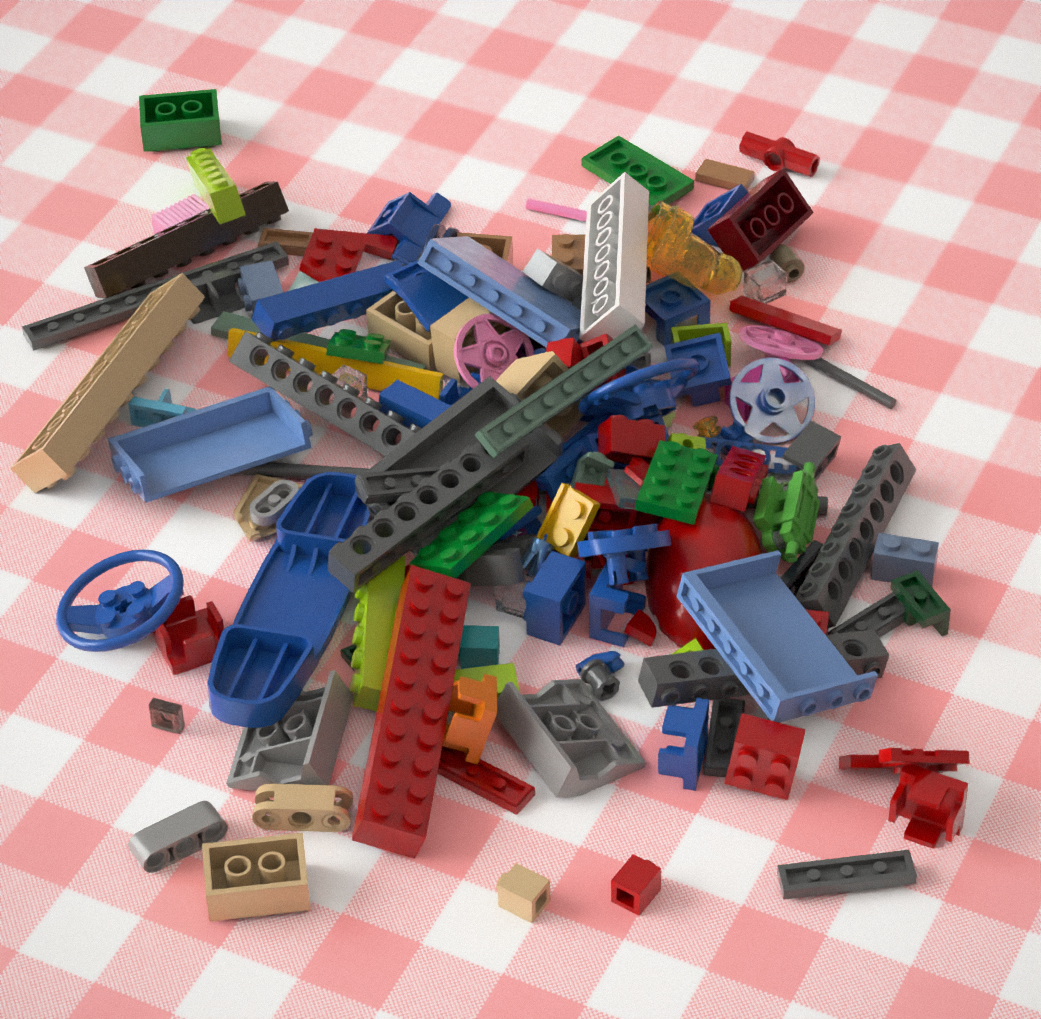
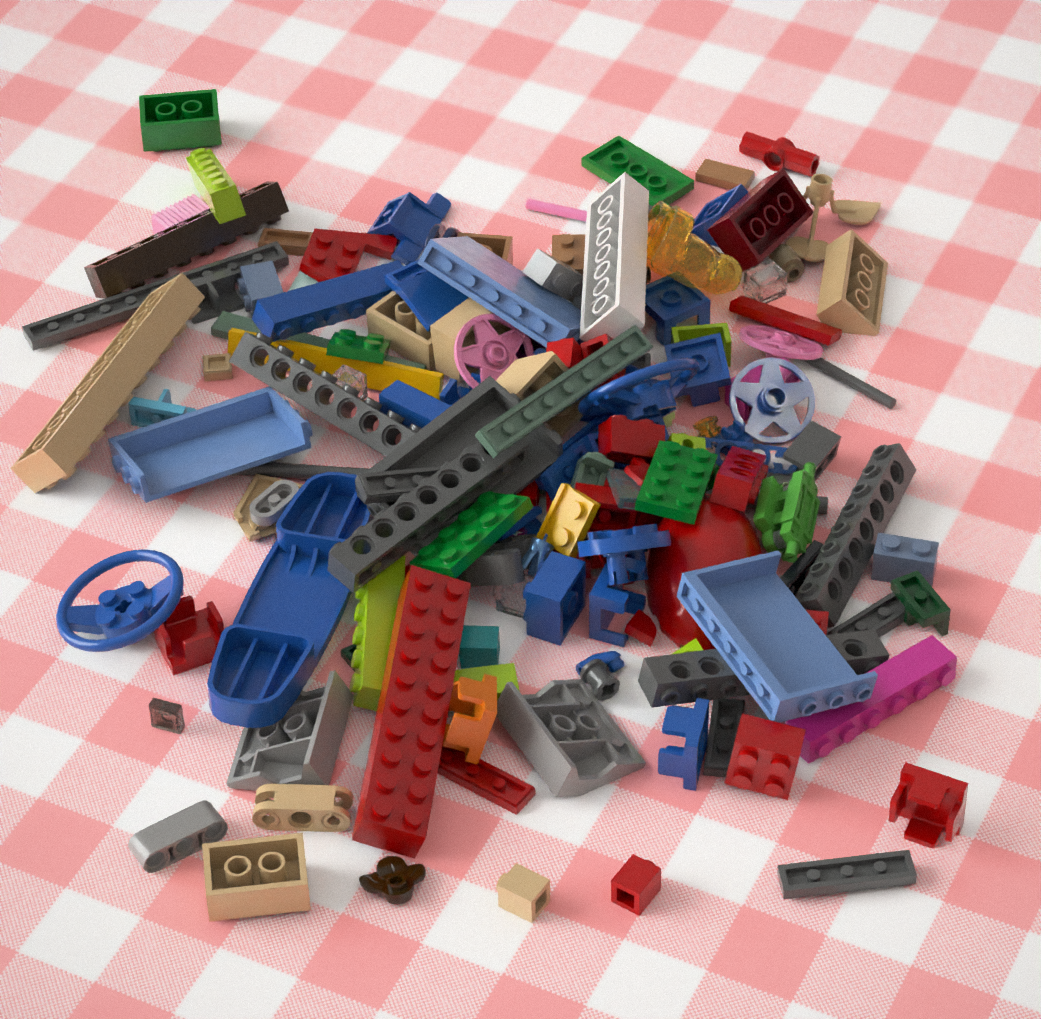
(217, 367): none -> tan tile
(393, 879): none -> dark brown plate
(848, 211): none -> tan plant
(852, 286): none -> tan slope
(895, 758): red wing -> none
(899, 684): none -> dark pink brick

